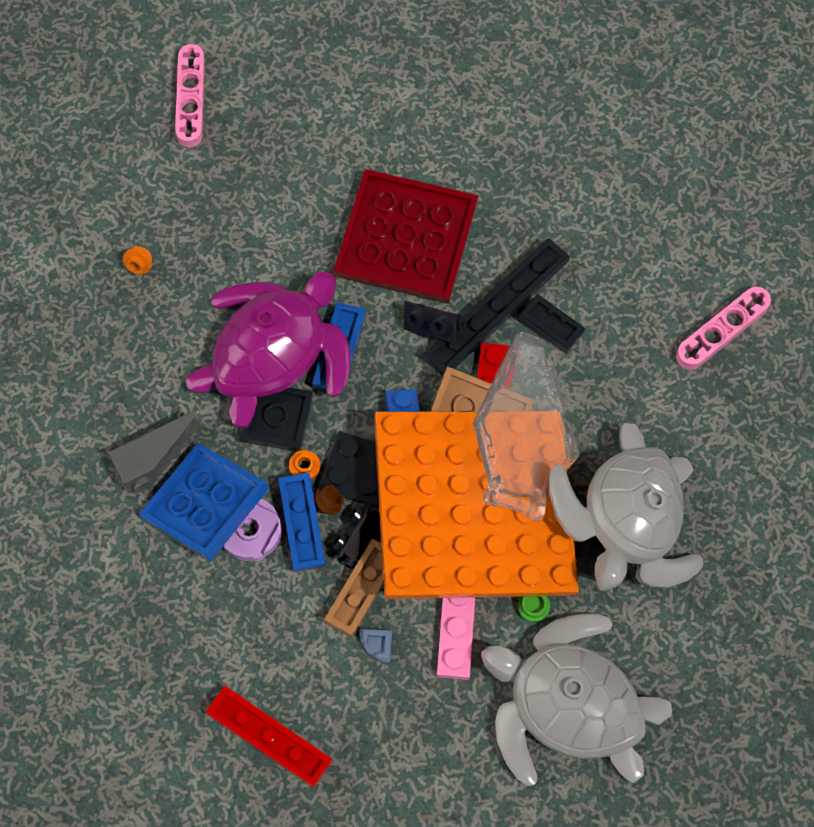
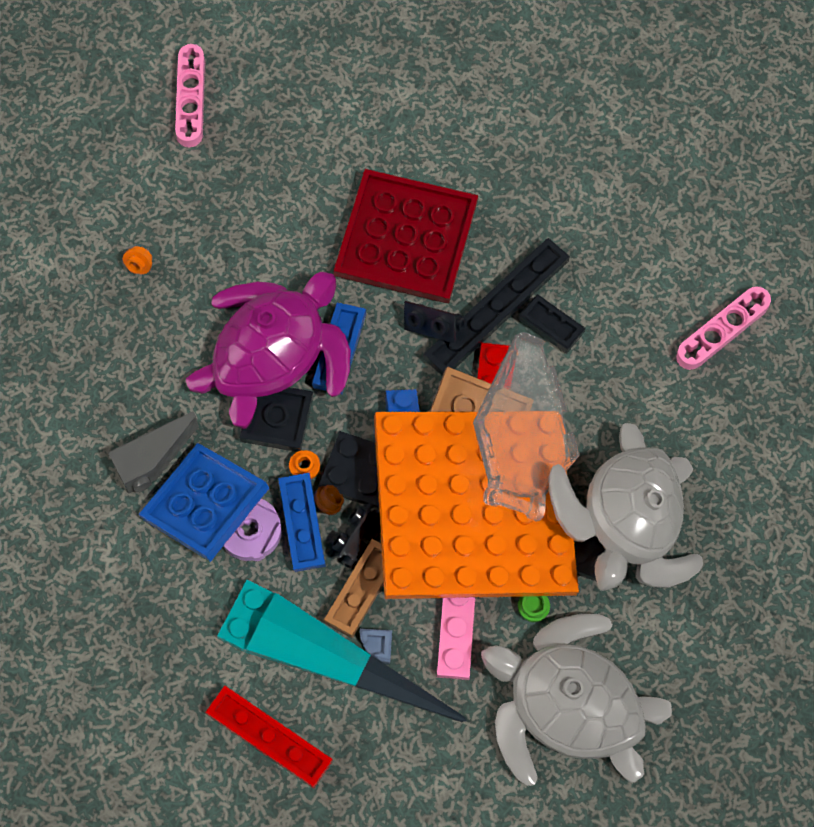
(284, 633): none -> teal plate

